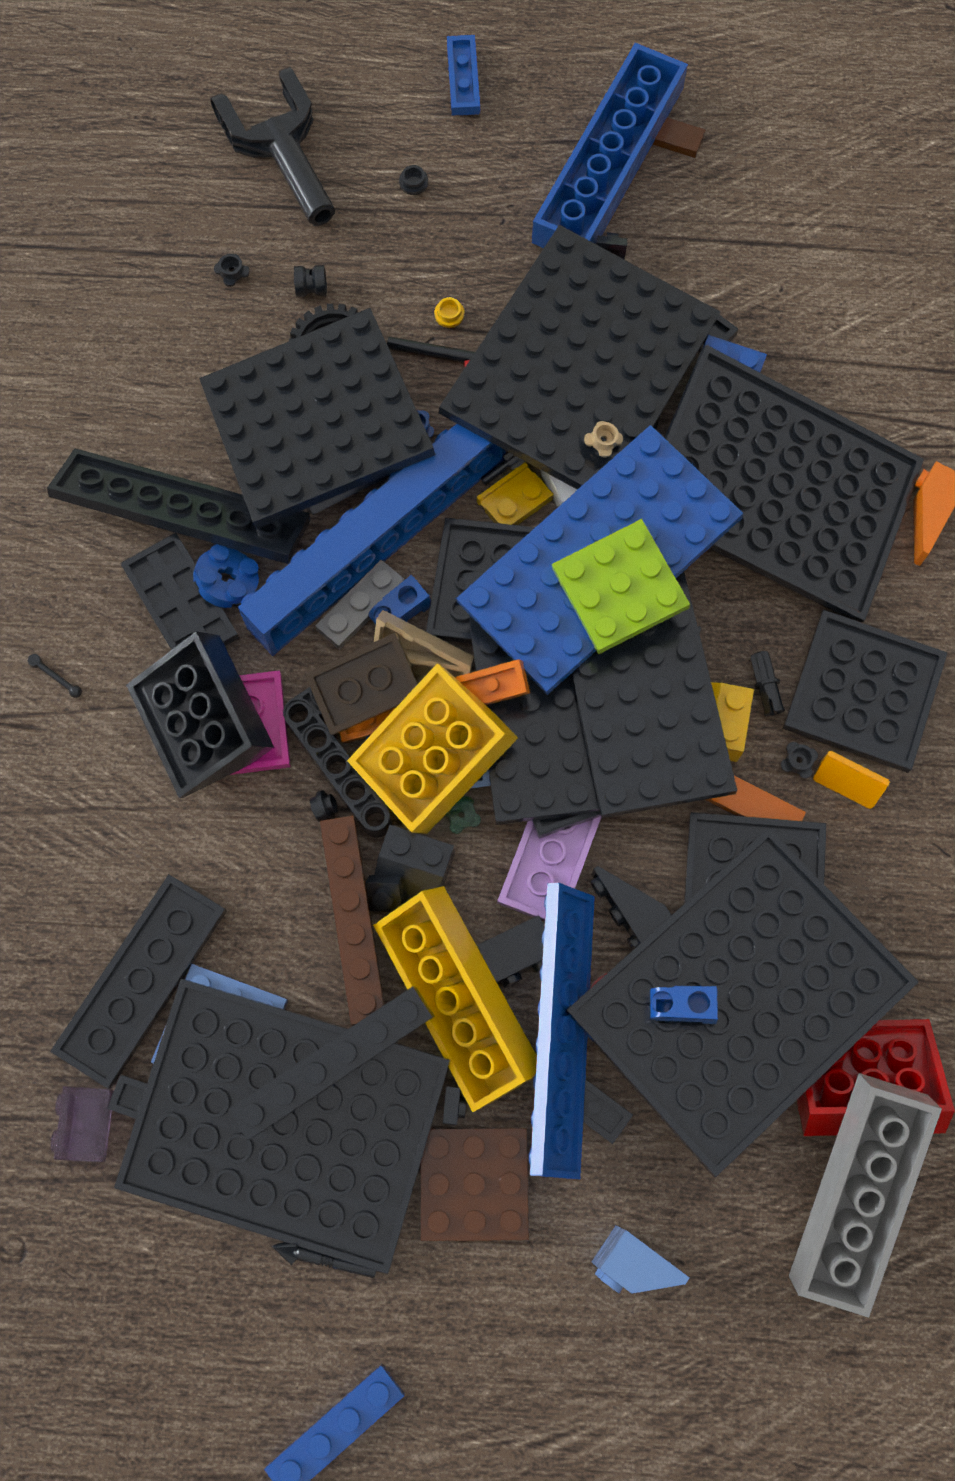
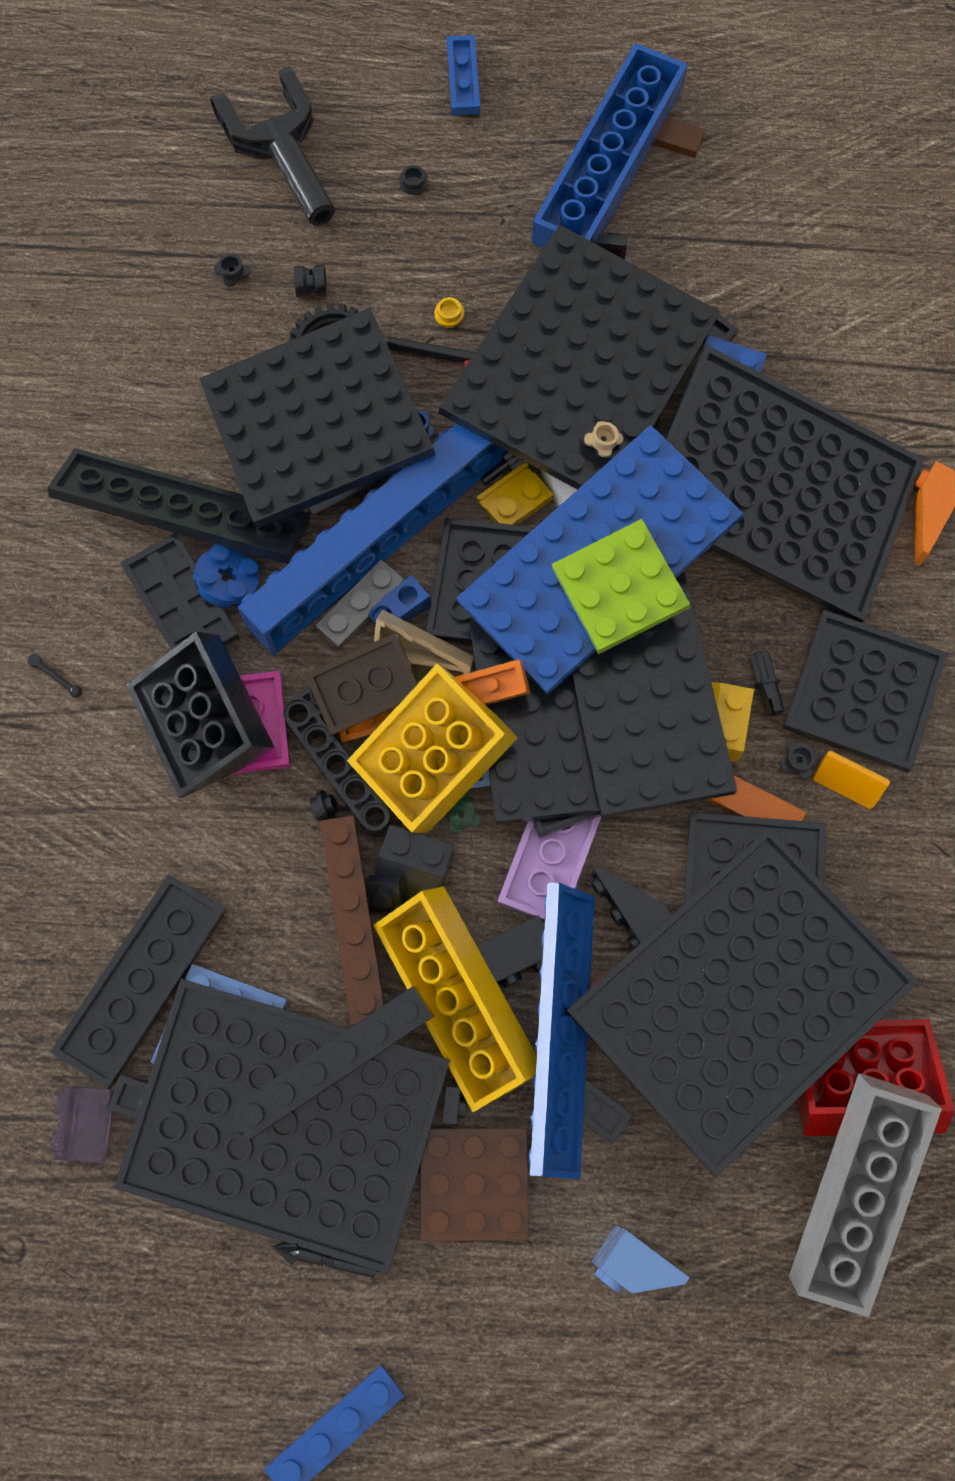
(684, 1004): blue leg -> none

